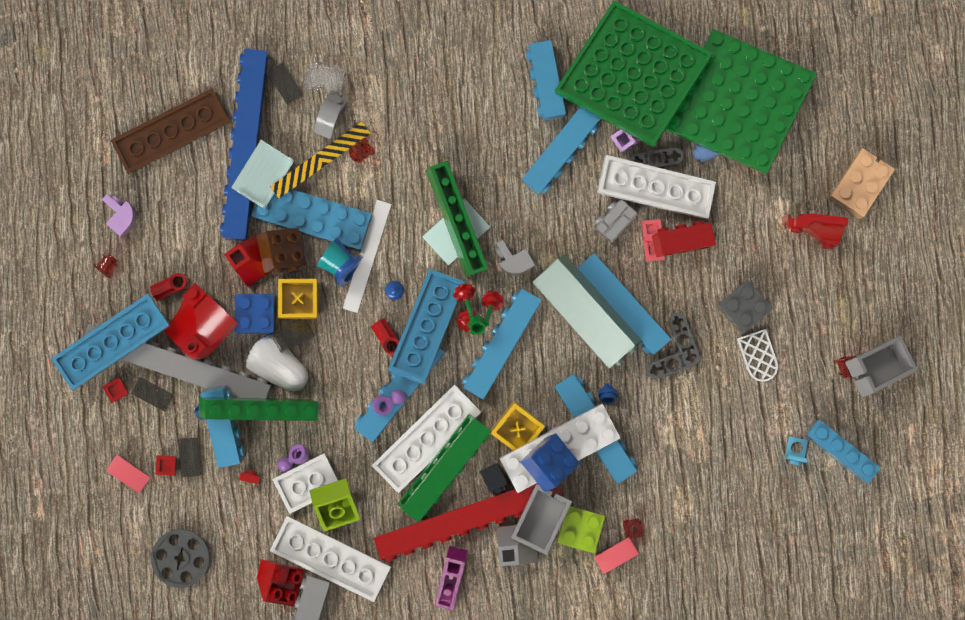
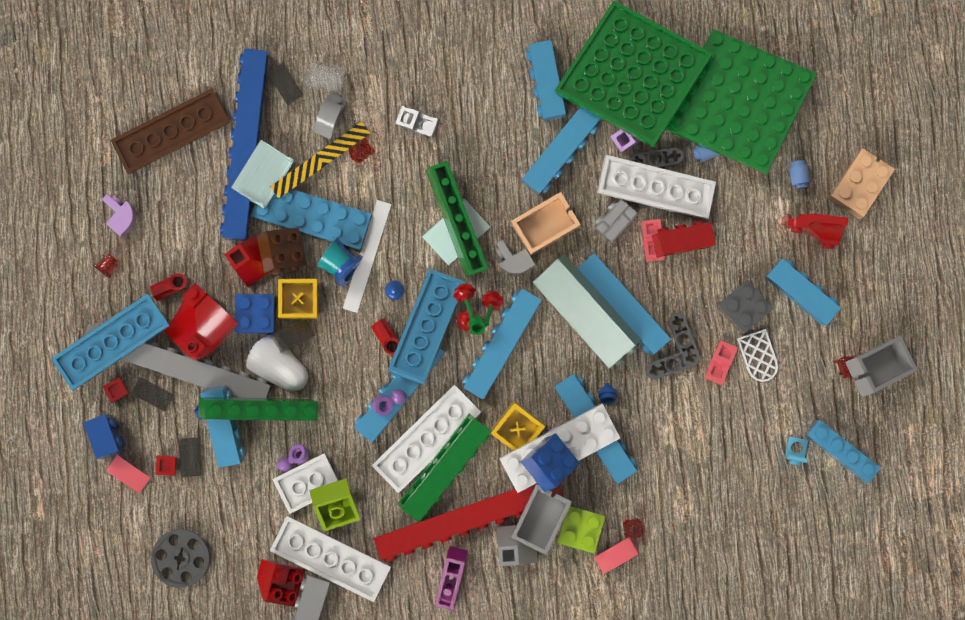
(104, 436): none -> blue brick
(250, 476): red plate -> none
(417, 122): none -> slope
(493, 478): black brick -> none
(545, 224): none -> light nougat piece
(720, 362): none -> coral slope
(799, 174): none -> medium blue brick
(803, 292): none -> dark azure brick

